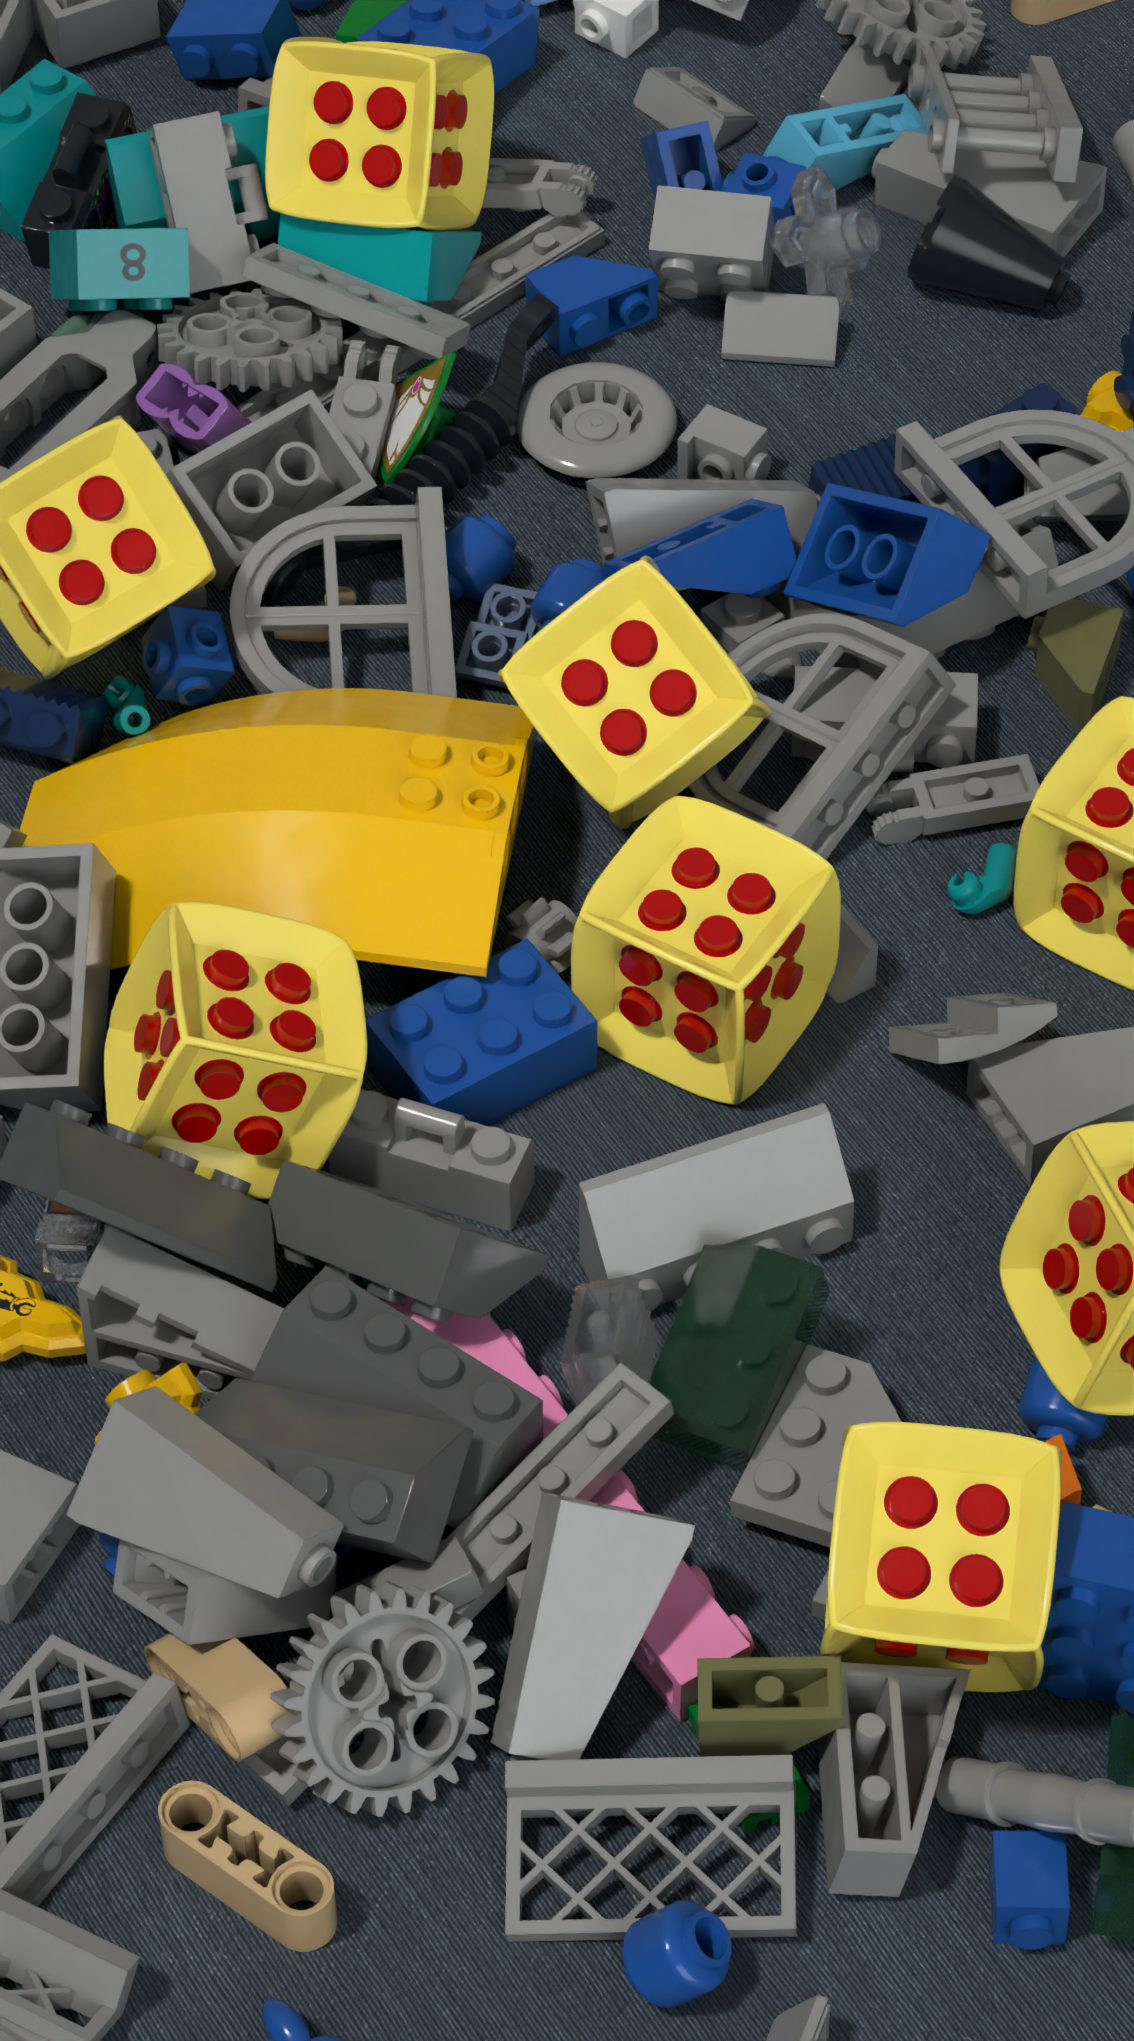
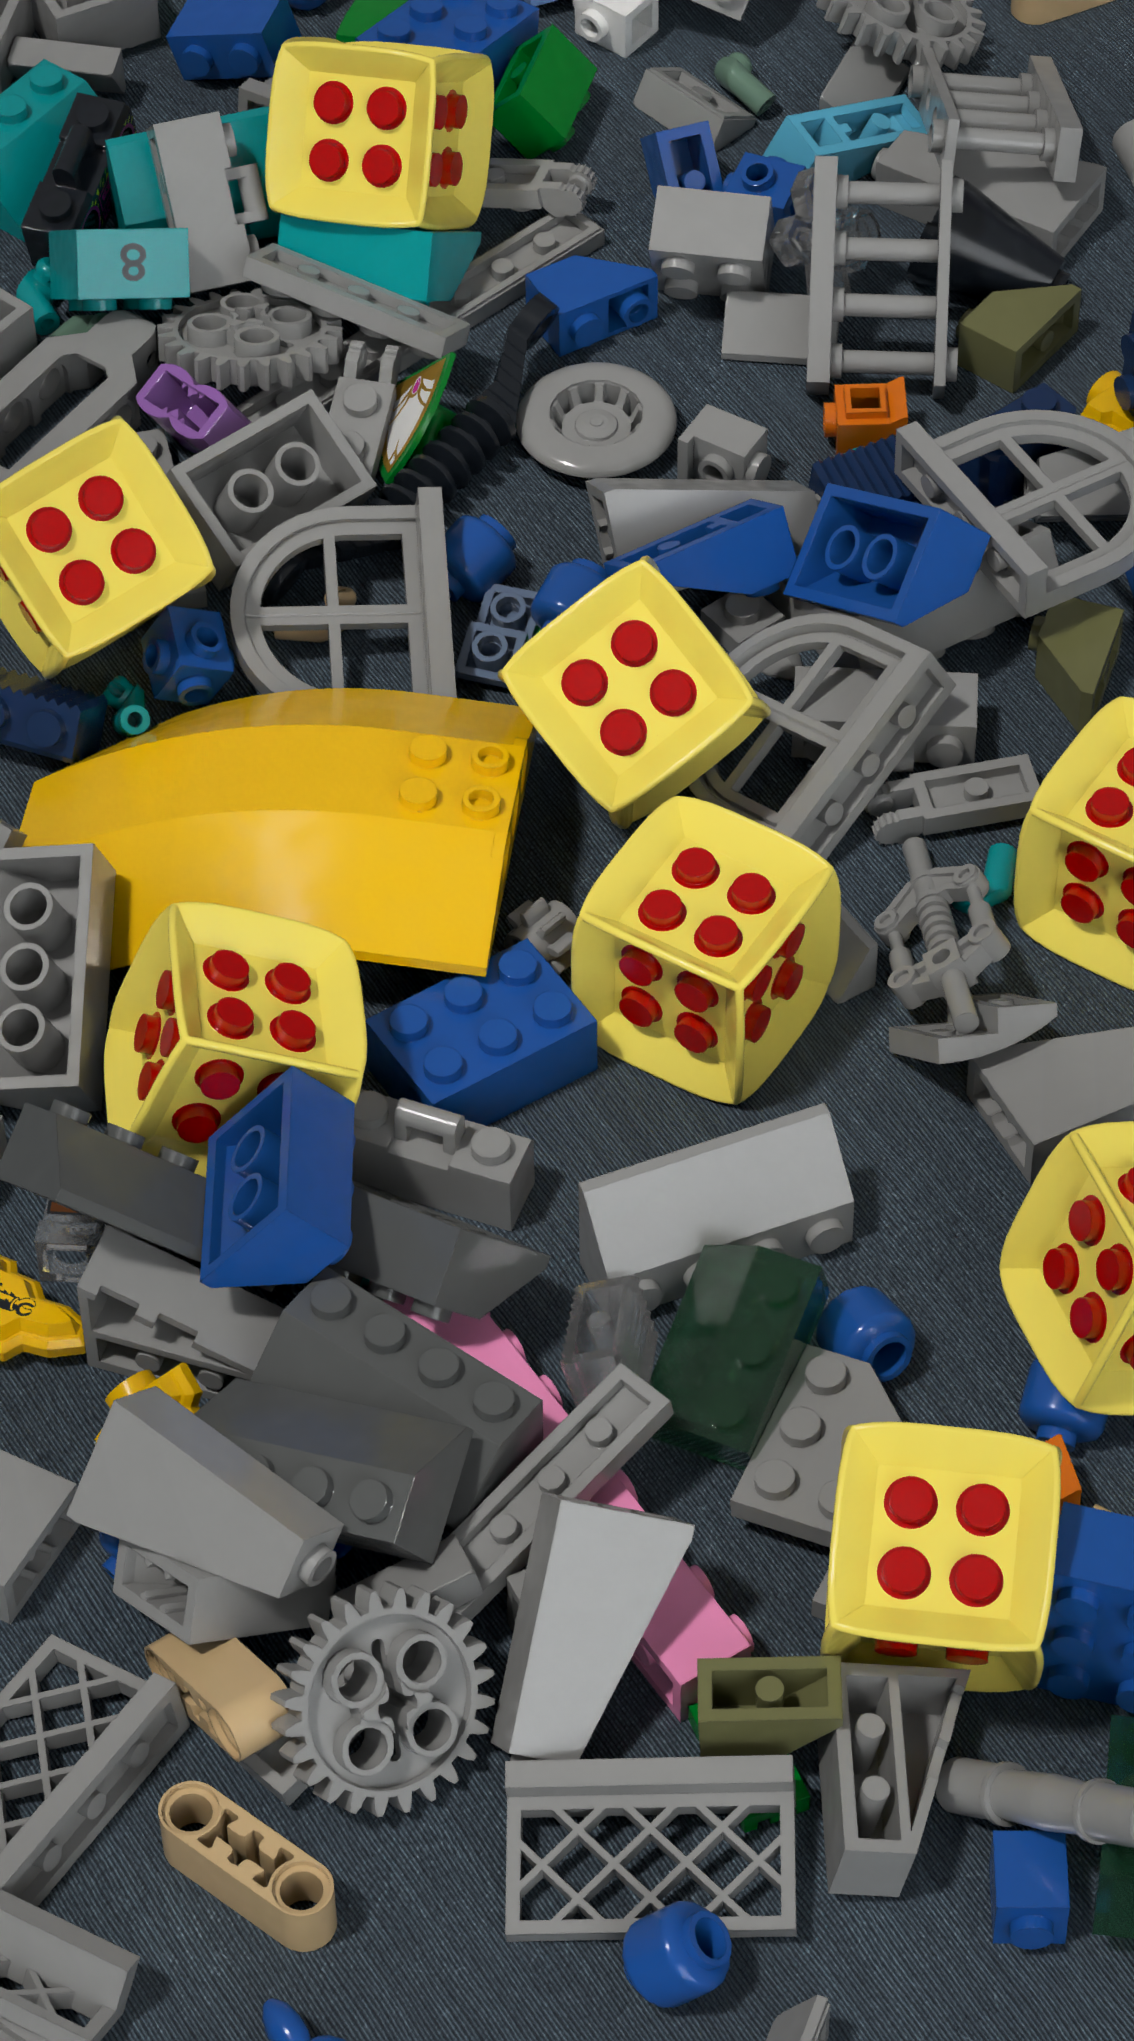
(36, 292): none -> teal arm
(96, 64): none -> light grey slope
(279, 1186): none -> blue slope
(542, 93): none -> green brick
(736, 77): none -> sand green arm
(833, 248): none -> light grey fence
(865, 413): none -> orange window
(868, 1328): none -> blue head
(950, 962): none -> light grey bar
(1017, 332): none -> olive slope

